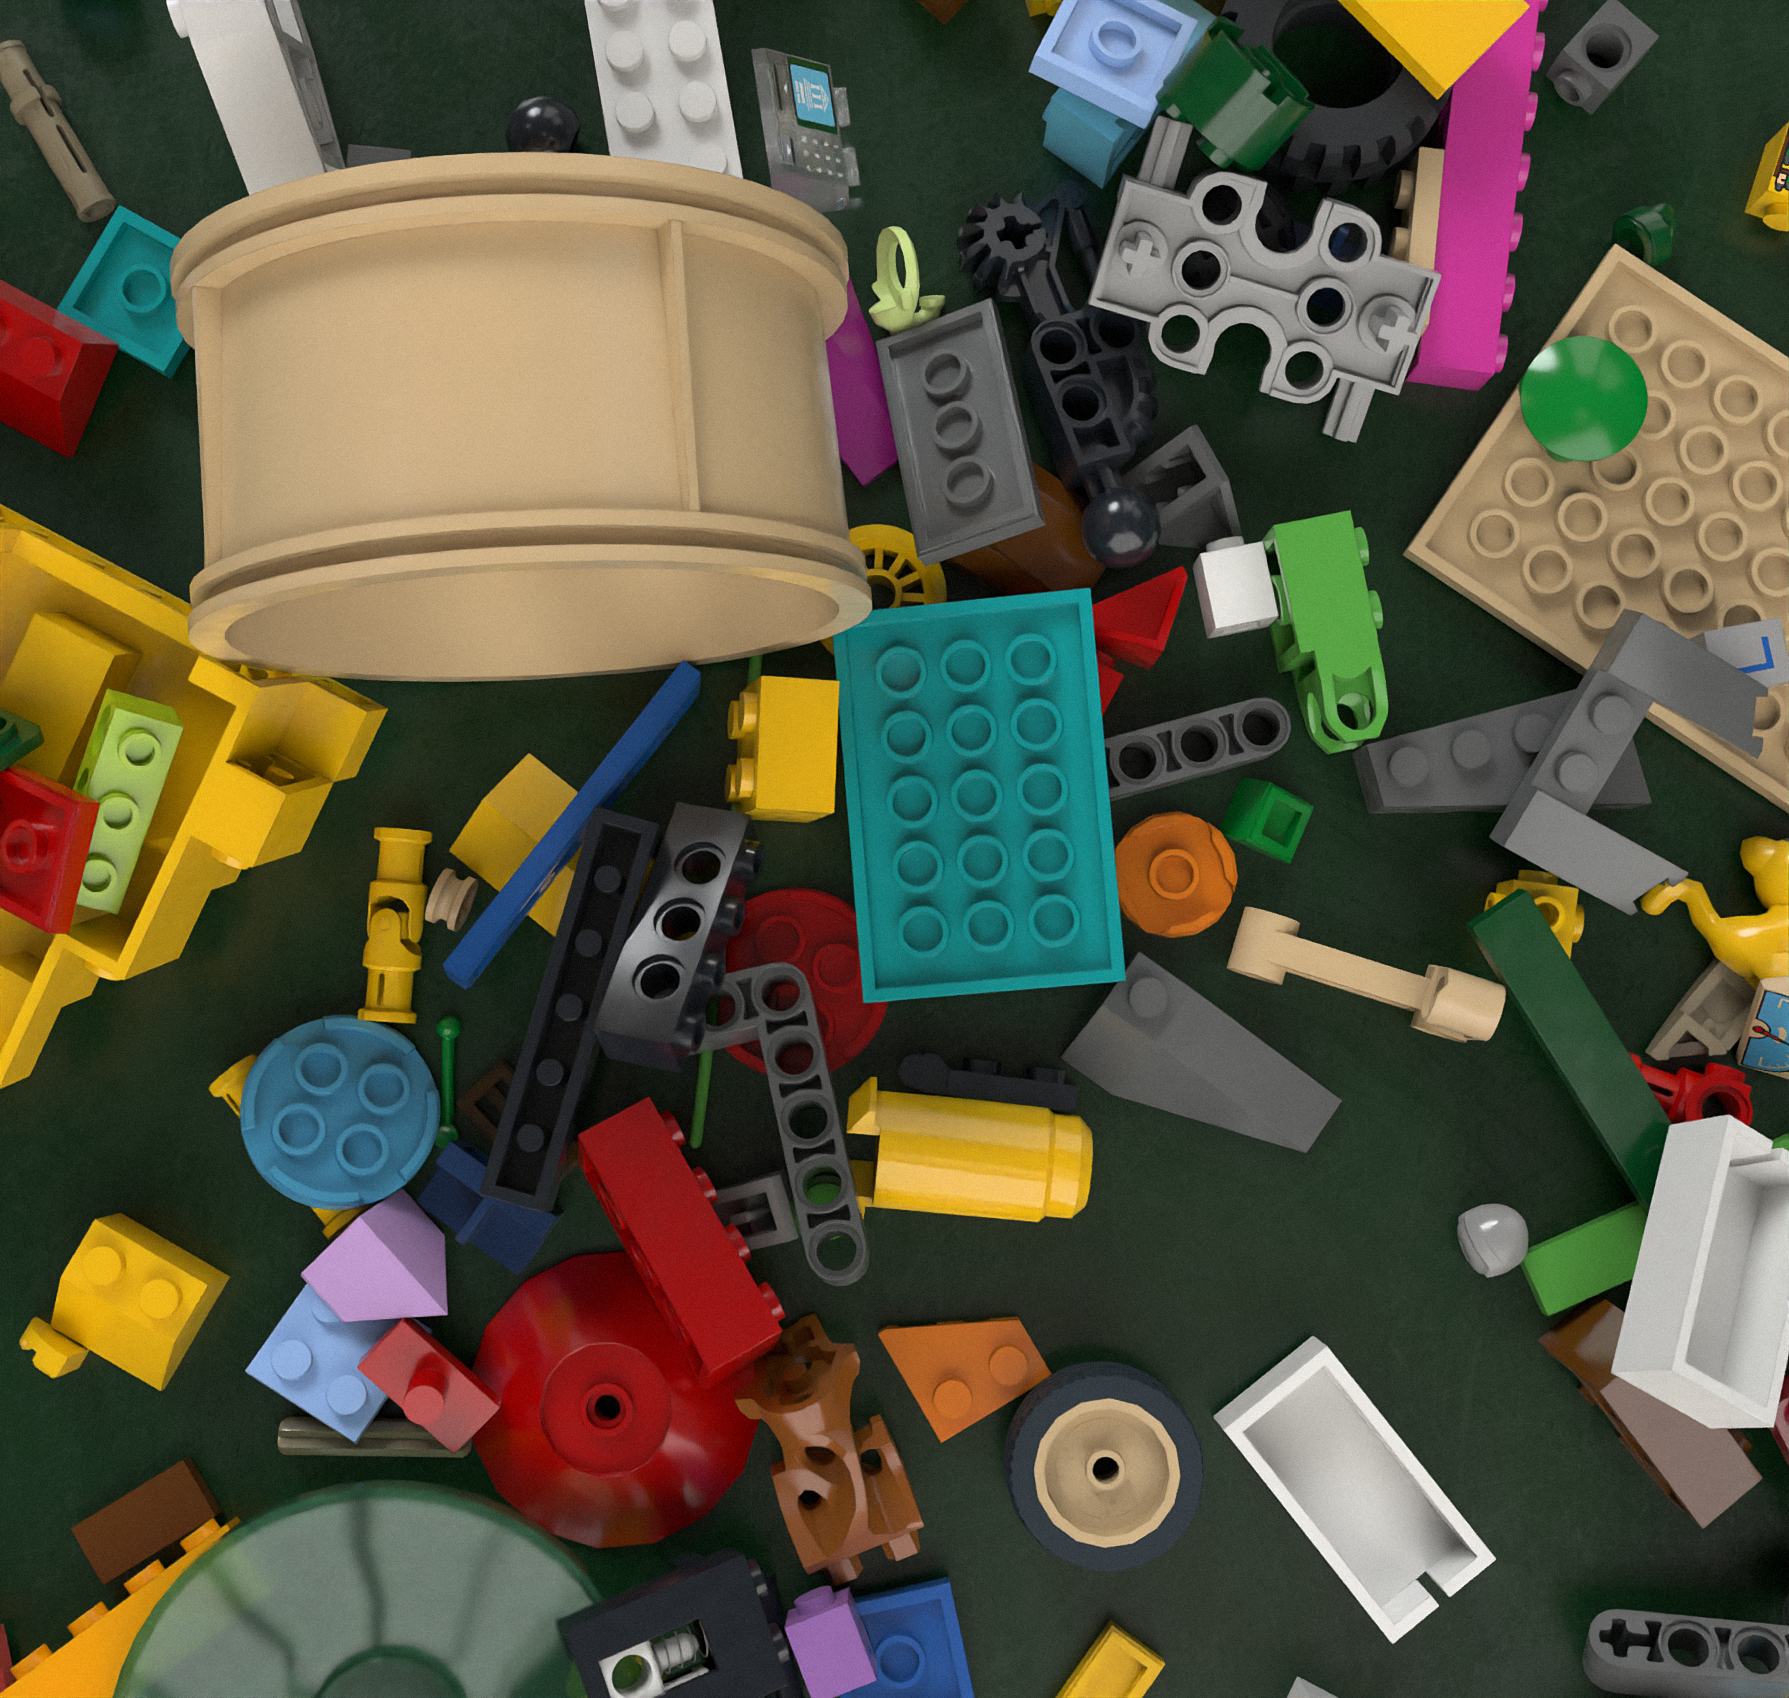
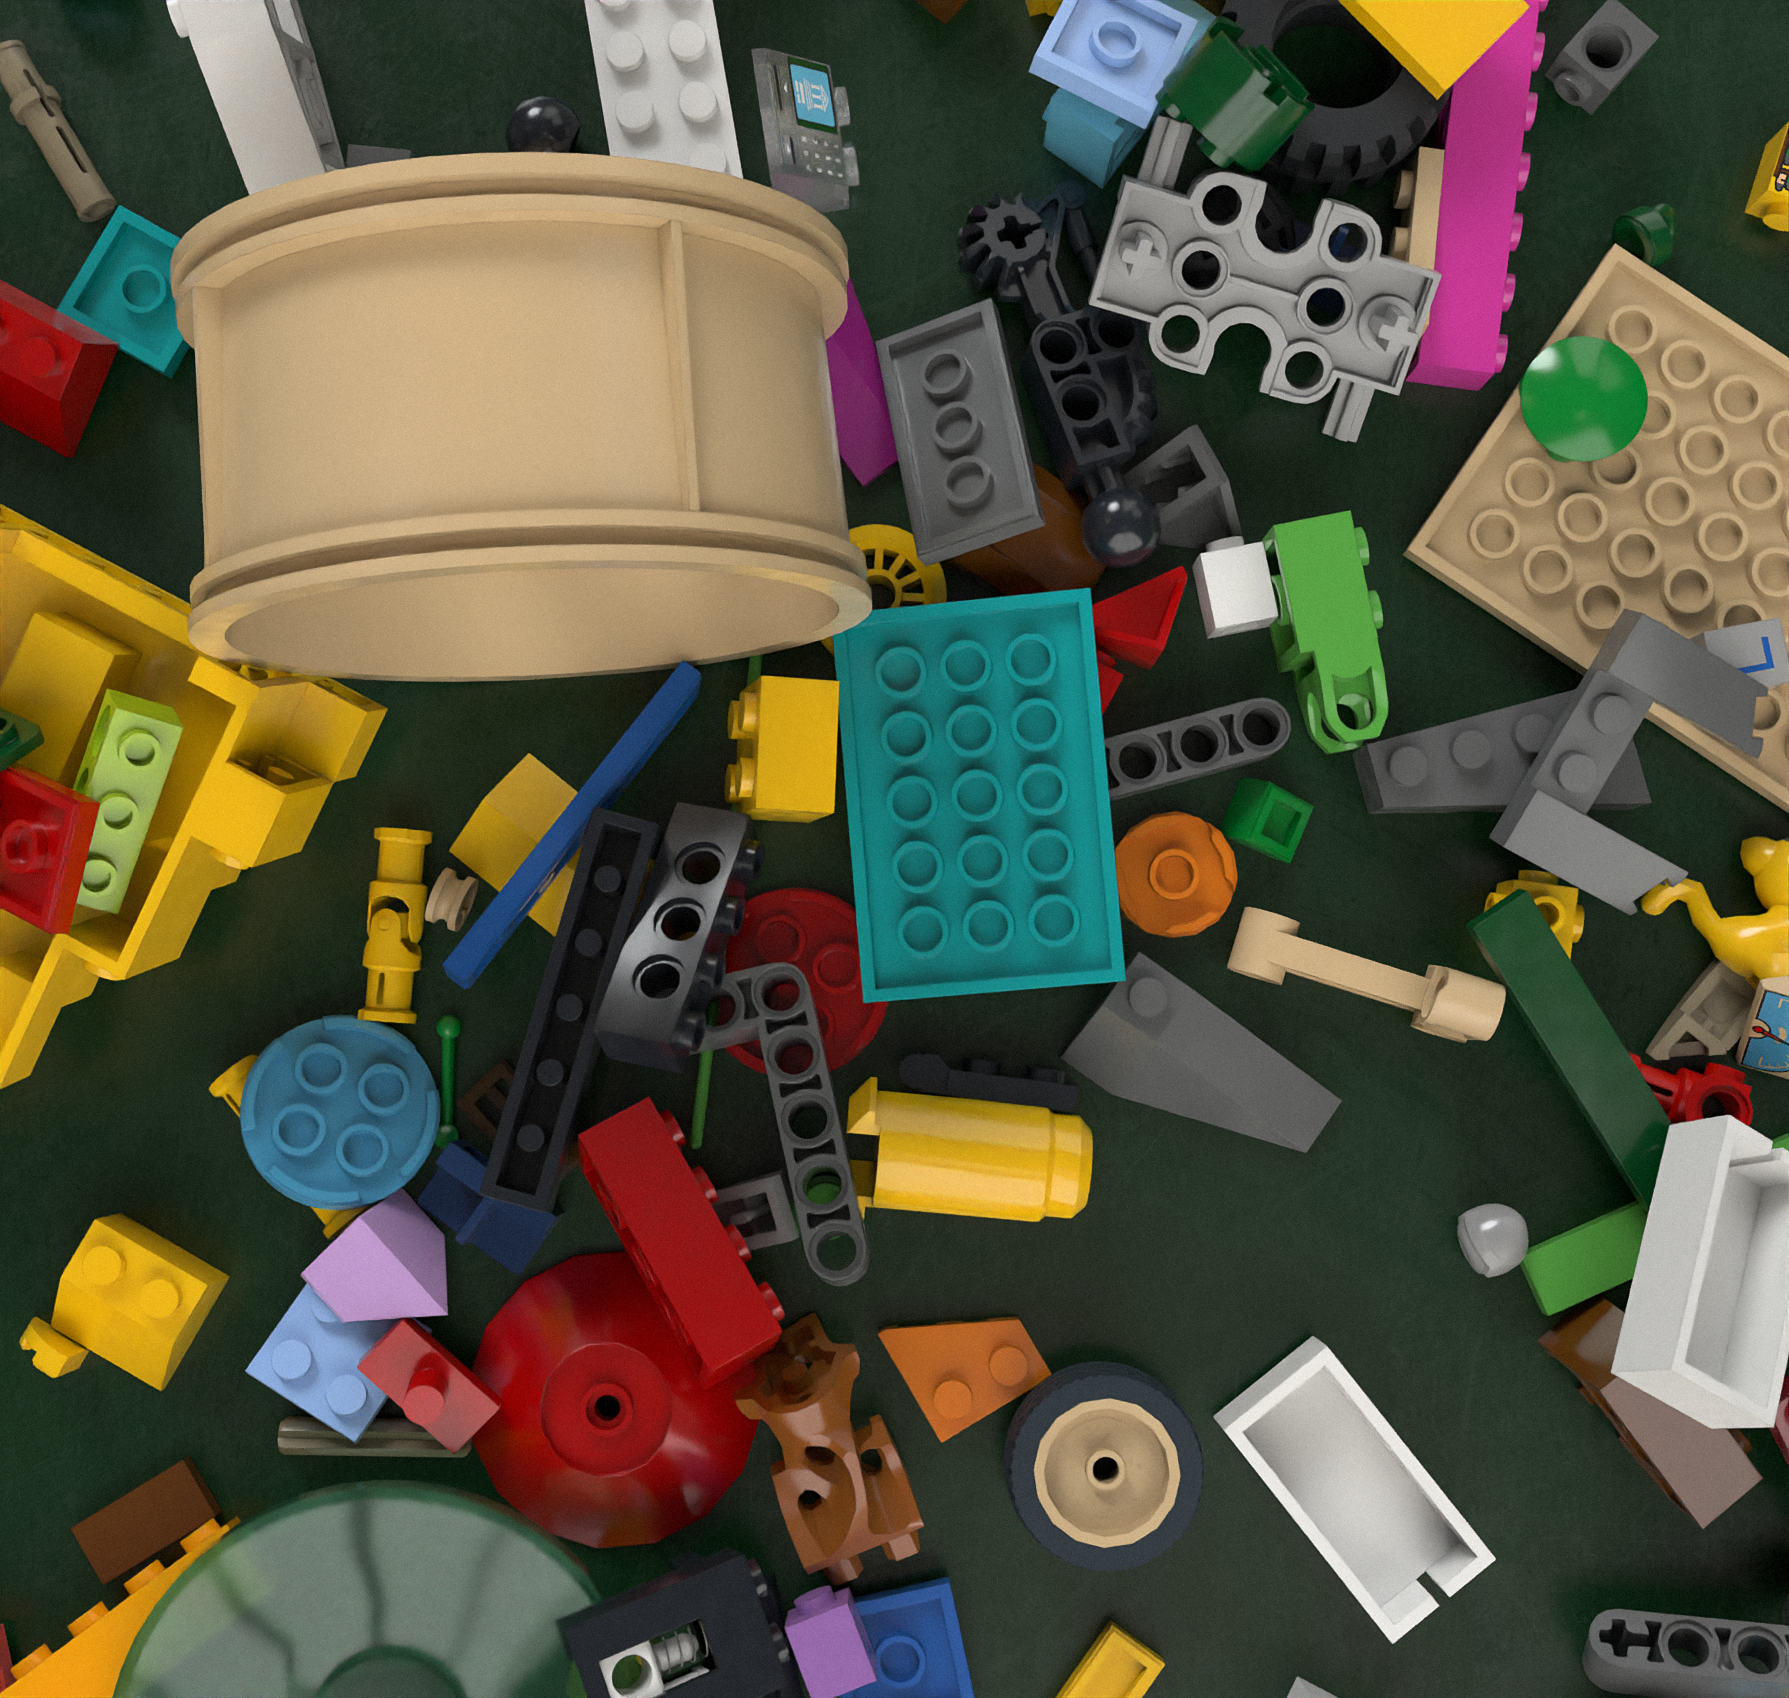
(895, 304): yellowish green piece -> none

